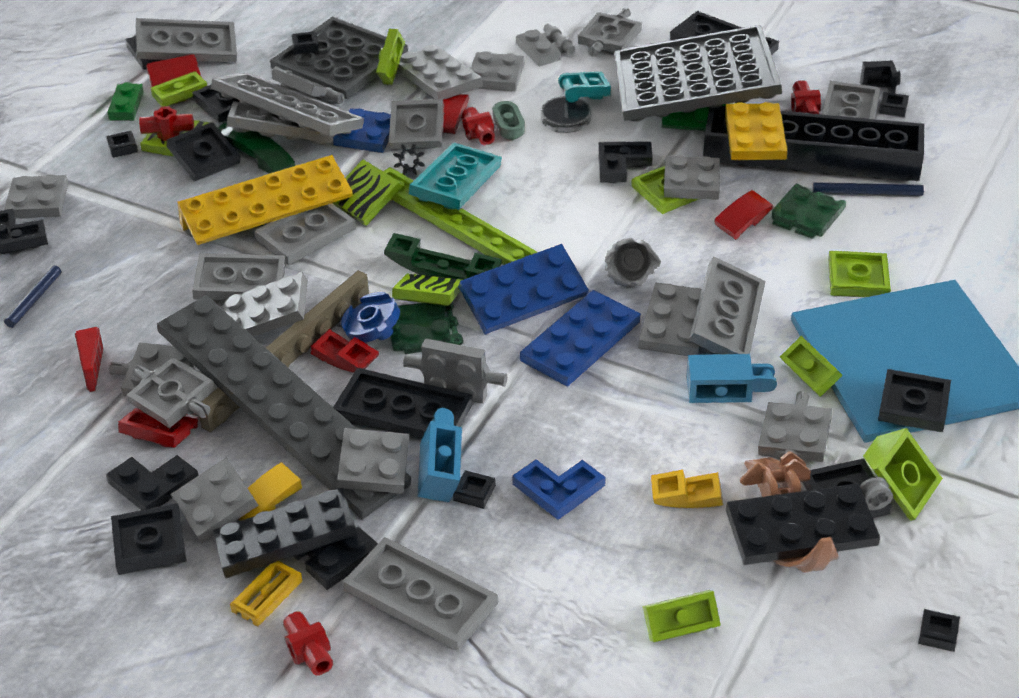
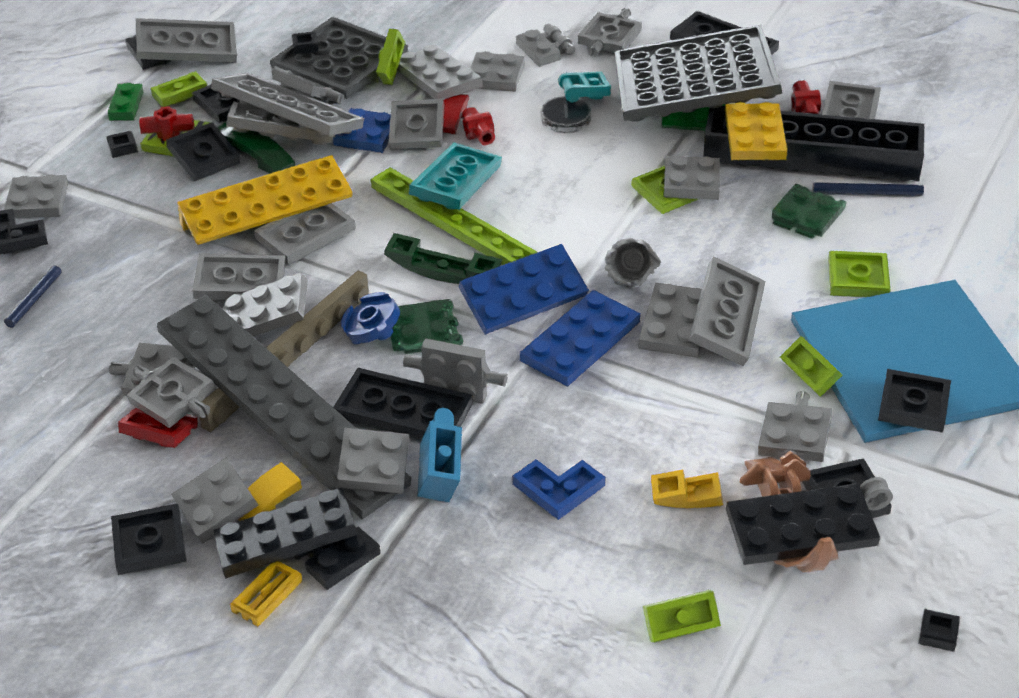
(90, 352): red slope -> none
(150, 488): black plate -> none
(170, 69): red slope -> none
(308, 643): red axle -> none
(342, 353): red slope -> none
(371, 192): lime tile -> none
(416, 162): black gear -> none
(421, 593): light grey plate -> none
(426, 289): lime tile -> none
(474, 489): black tile -> none
(508, 120): sand green plate -> none
(616, 156): black plate -> none
(727, 378): dark azure brick -> none
(742, 213): red slope -> none
(880, 74): black bracket -> none
(894, 104): black tile -> none
(905, 469): lime slope -> none

